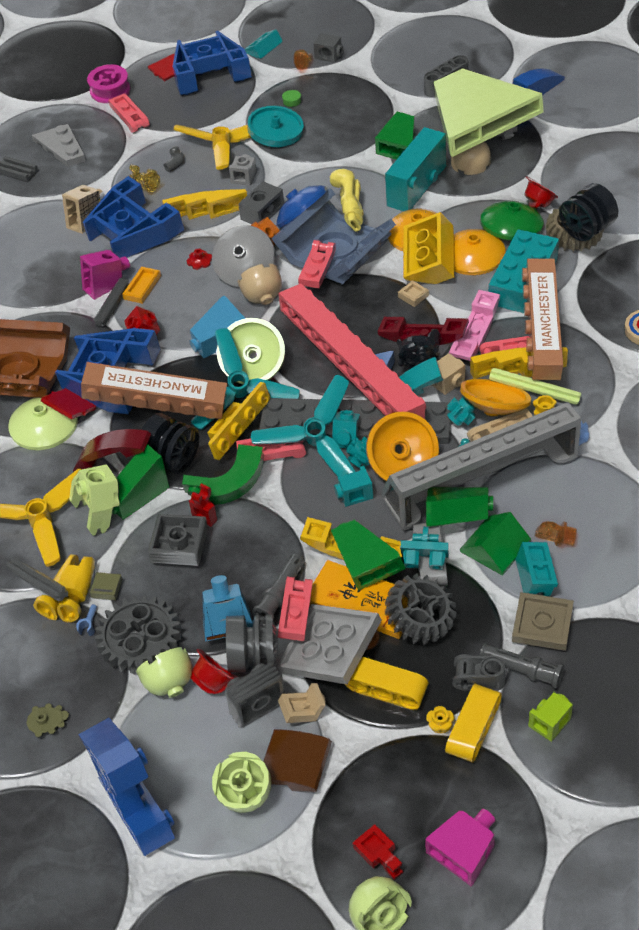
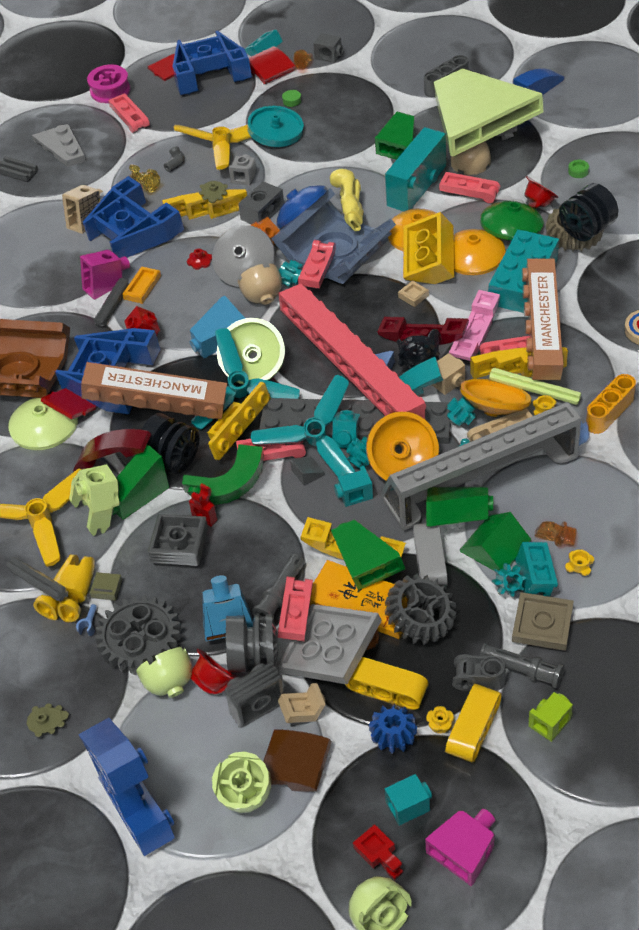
(213, 190): none -> olive piece
(270, 64): none -> red slope
(290, 272): none -> teal gear
(306, 469): none -> dark grey slope
(393, 728): none -> blue gear
(408, 799): none -> teal brick
(426, 546): teal hips -> none
(469, 186): none -> coral plate
(501, 576): none -> teal gear
(578, 169): none -> bright green tile
(579, 556): none -> yellow plate
(610, 403): none -> light orange beam

